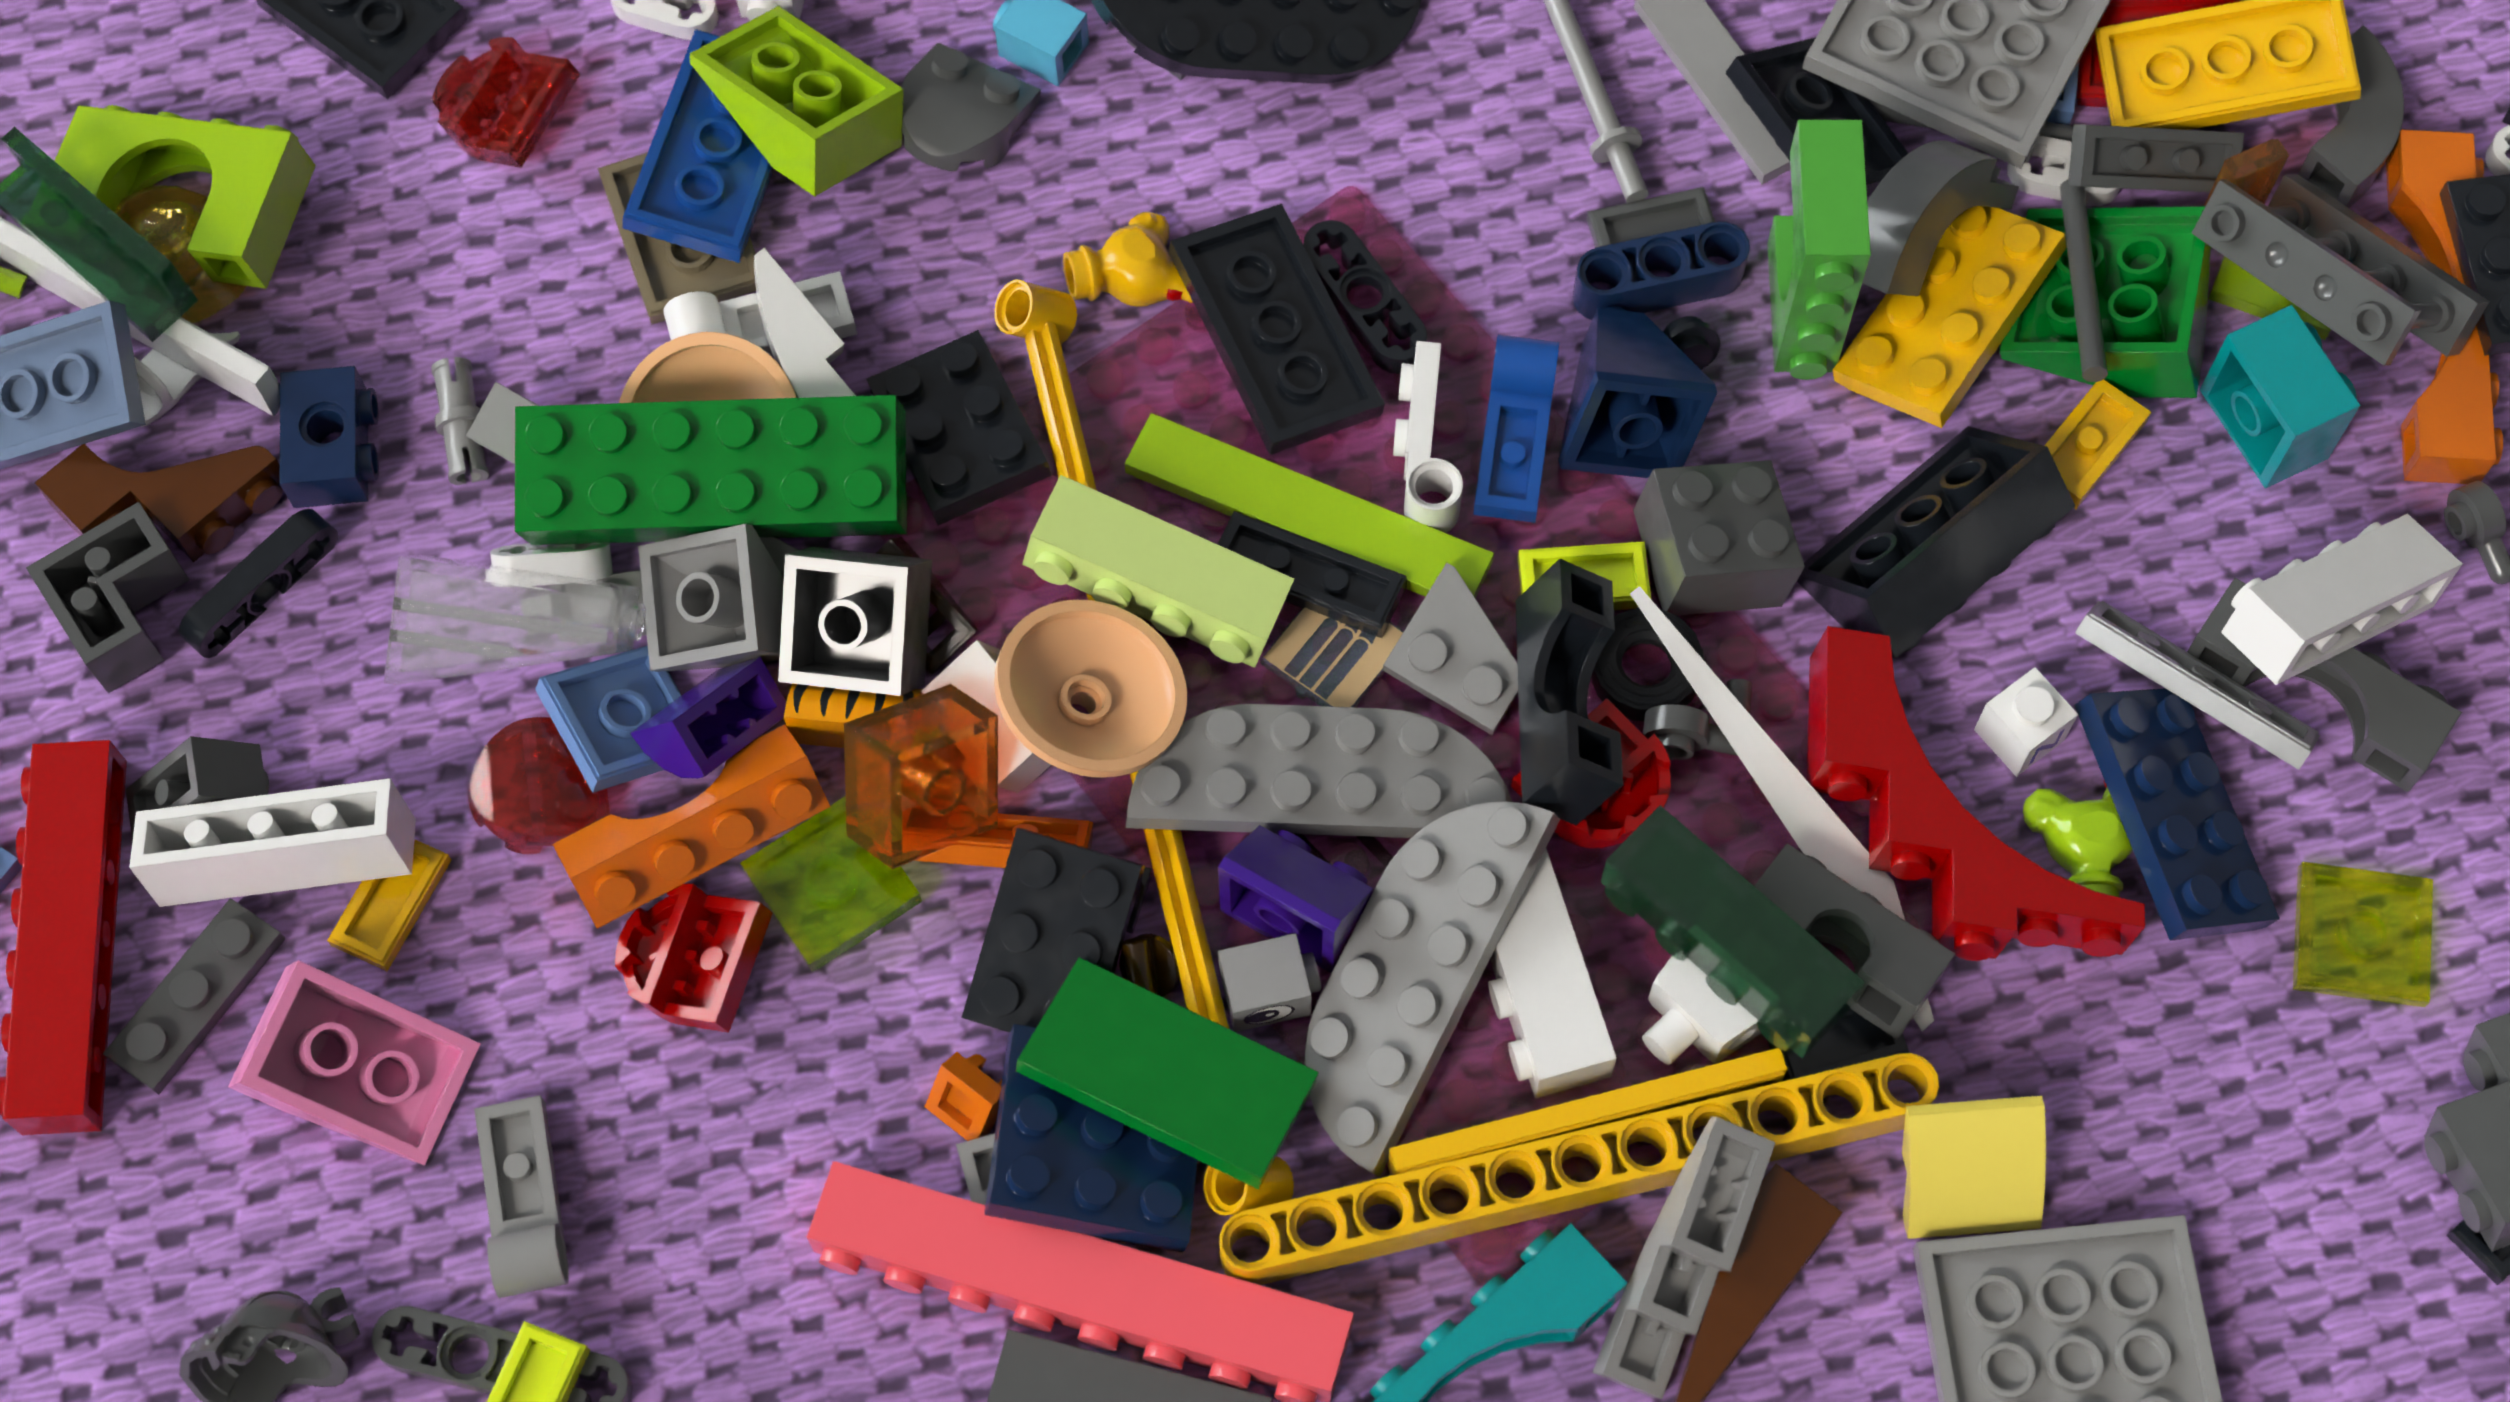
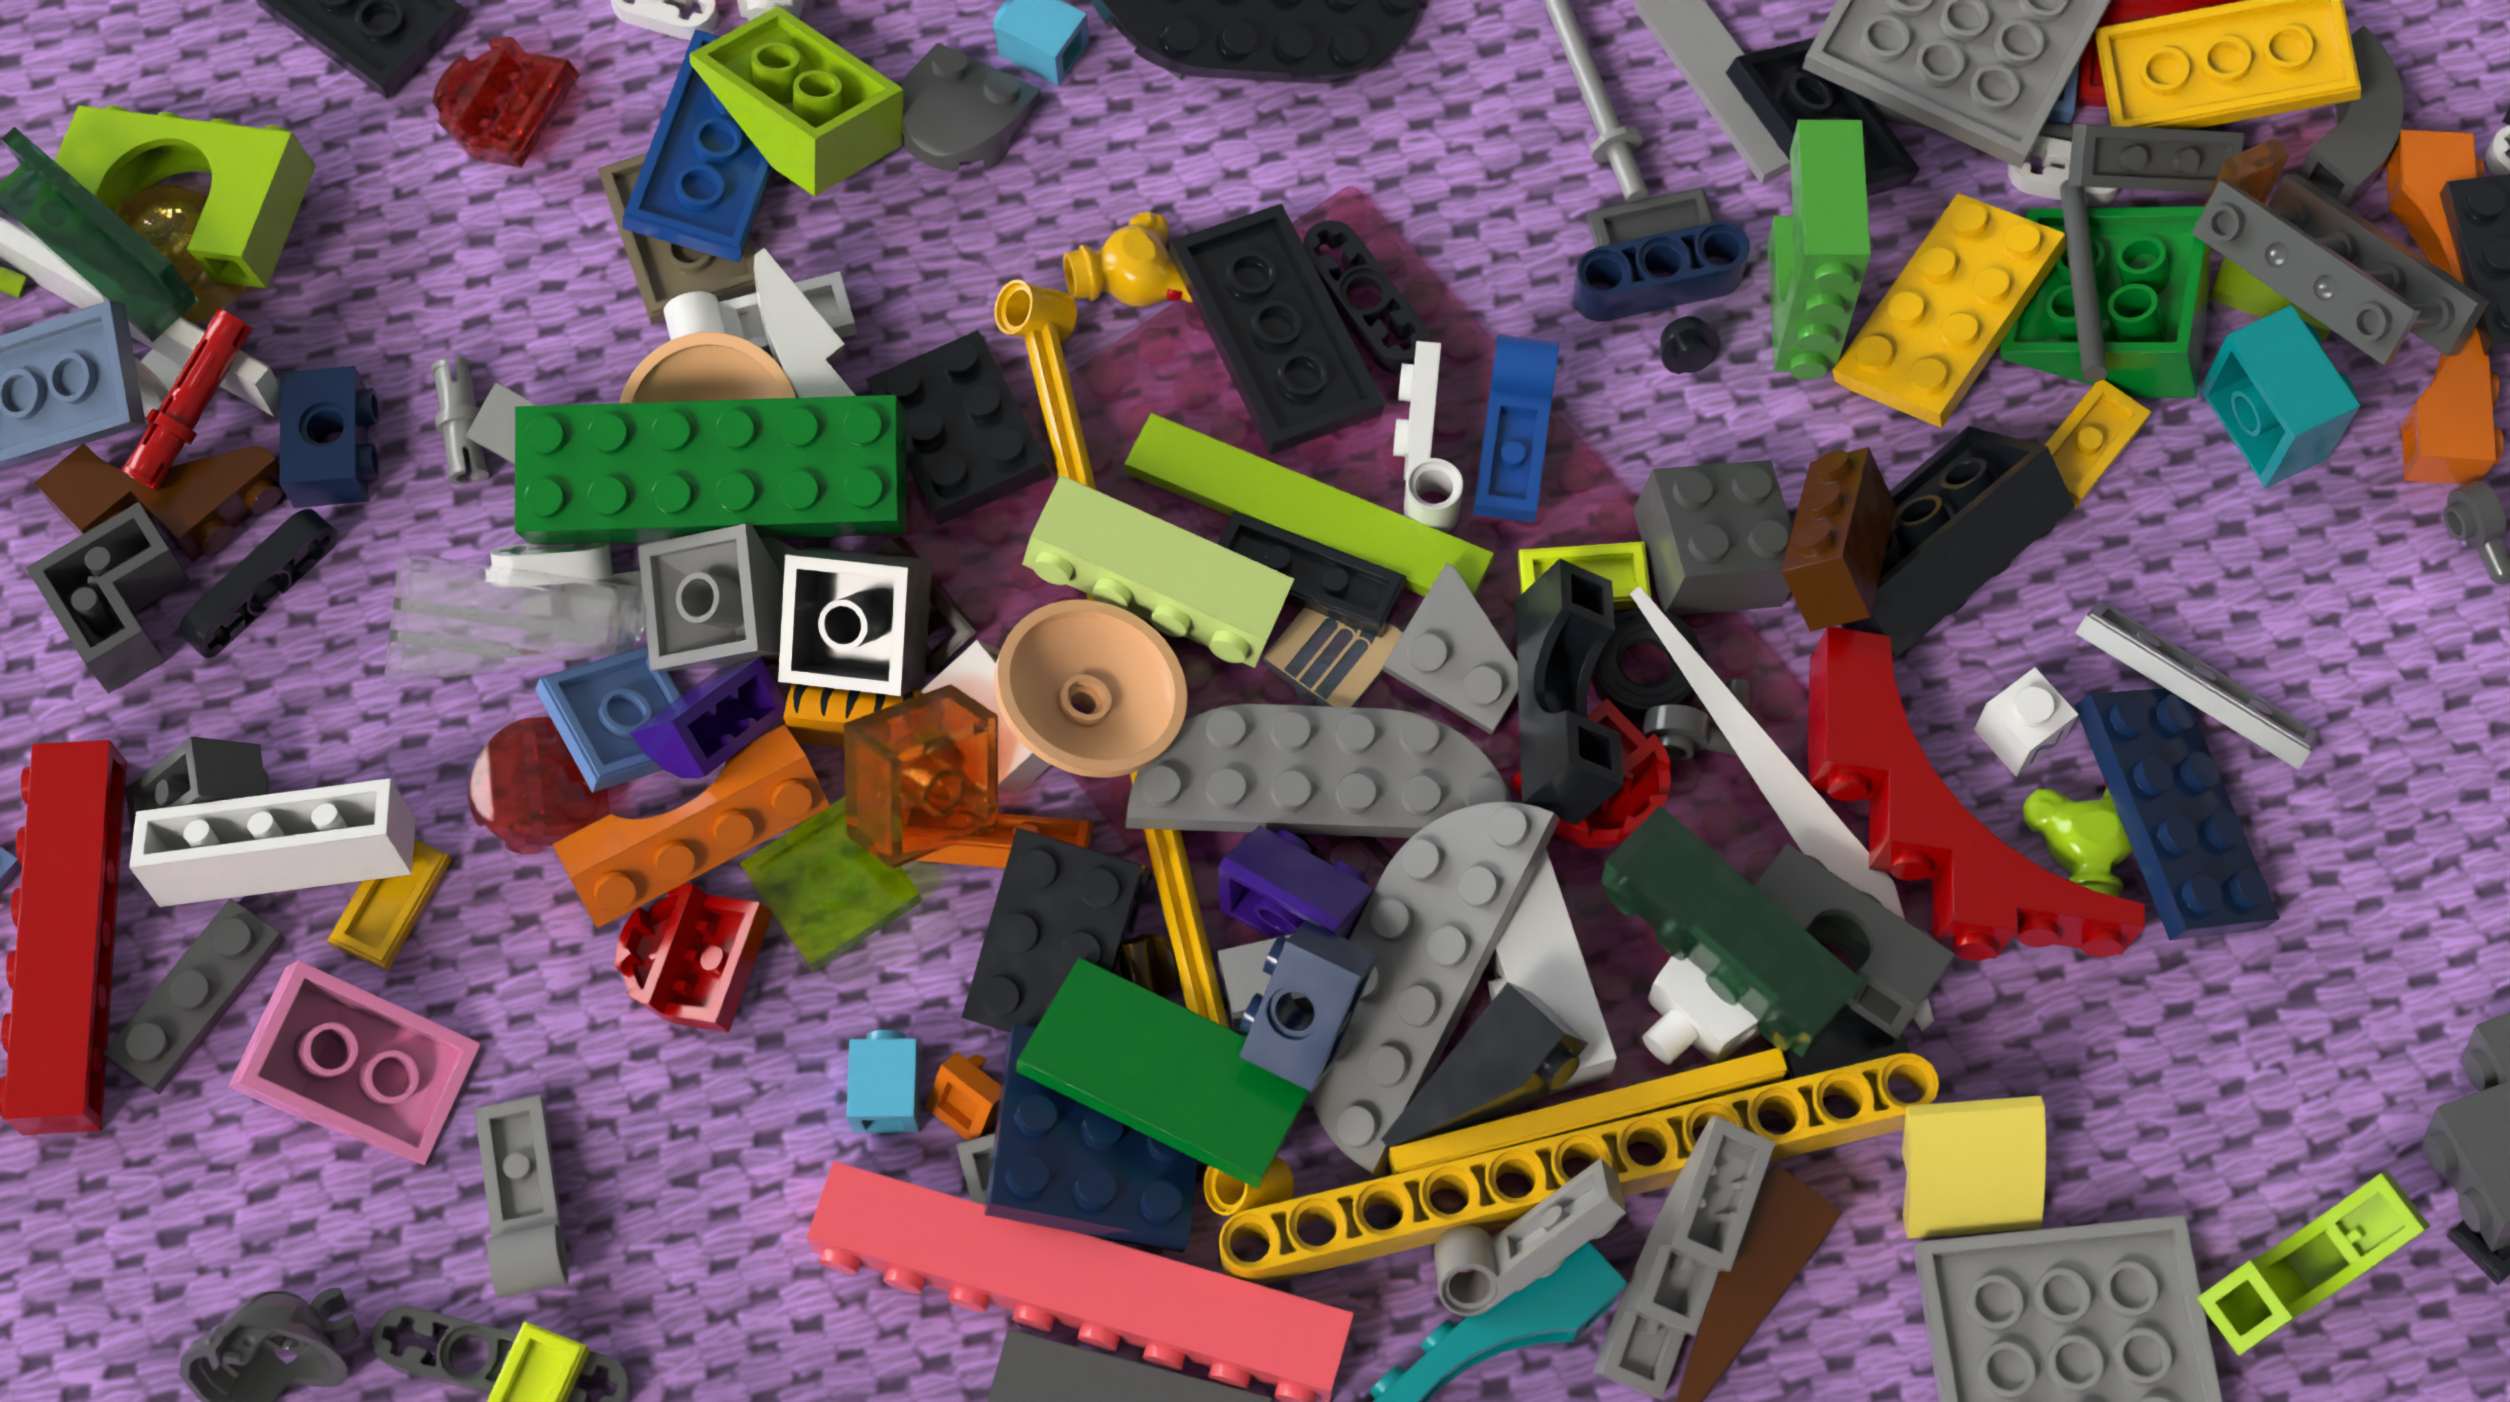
(181, 409): none -> red pin
(884, 1083): none -> medium azure brick
(1332, 977): none -> dark blue brick
(1501, 1064): none -> black slope
(1529, 1246): none -> light grey plate
(1632, 399): dark blue slope -> none
(1839, 539): none -> reddish brown brick
(1919, 204): dark grey arch -> none
(2313, 1263): none -> lime arch
(2339, 597): white brick -> none
(2363, 934): clear neon green tile -> none
(2391, 719): dark grey arch -> none

